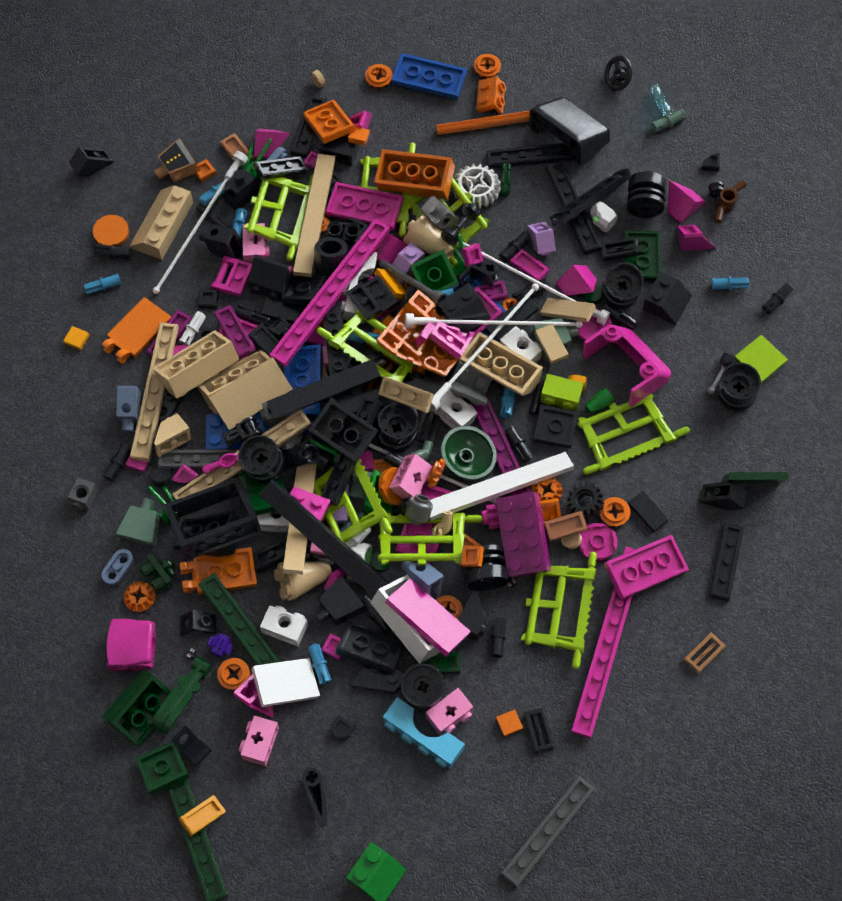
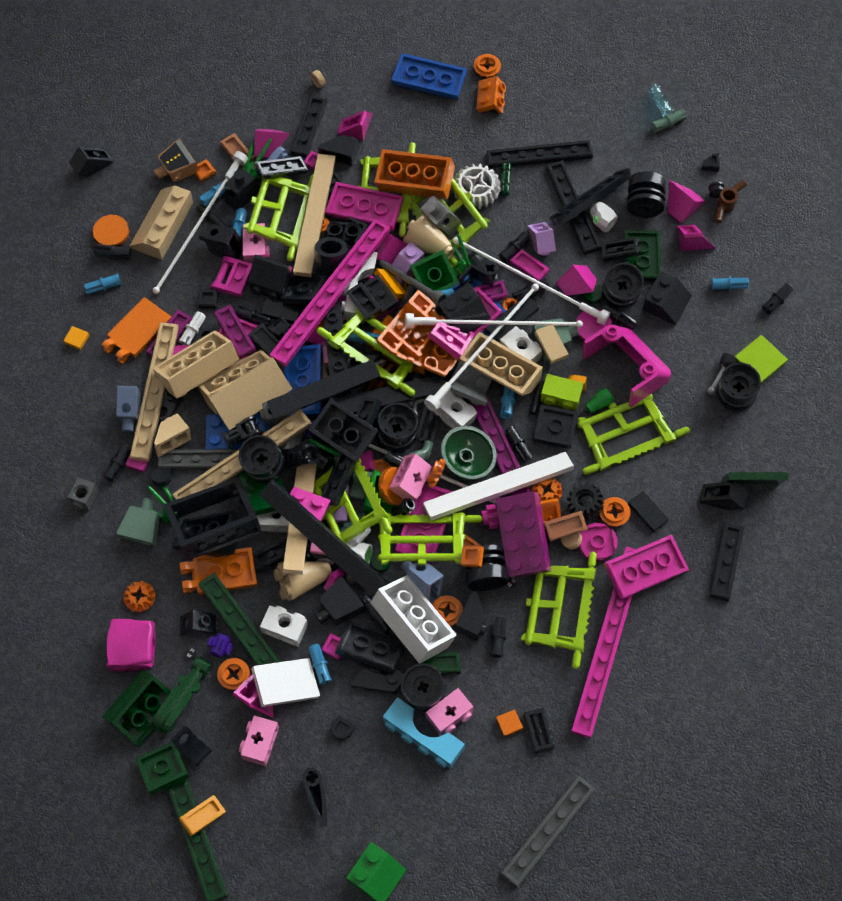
(115, 567): sand blue plate -> none
(162, 580): dark green hips -> none
(185, 475): dark pink tile -> none
(225, 461): dark pink piece -> none
(329, 121): orange tile -> none
(359, 136): orange tile -> none
(375, 70): orange gear -> none
(406, 394): tan tile -> none
(418, 509): dark grey head -> none
(424, 334): tile -> none
(427, 617): tile -> none
(444, 526): tan arm -> none
(471, 212): black wheel -> none
(472, 254): dark pink tile -> none
(482, 123): orange axle -> none
(568, 309): tan tile -> none
(571, 126): black windscreen -> none
(620, 73): black piece -> none
(693, 664): medium nougat tile -> none

